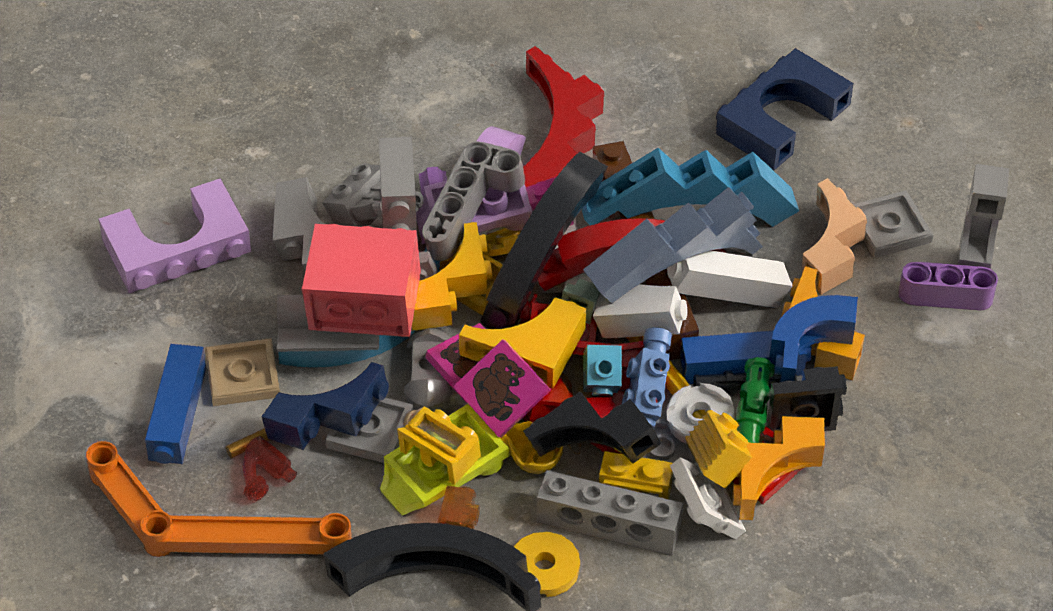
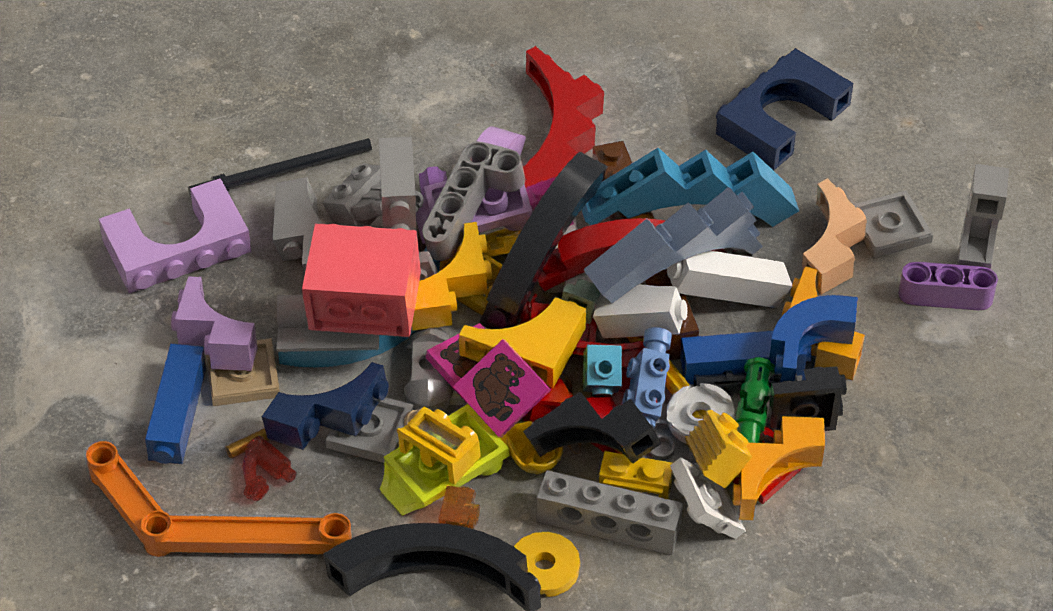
(226, 341): none -> lavender arch
(291, 164): none -> black bar

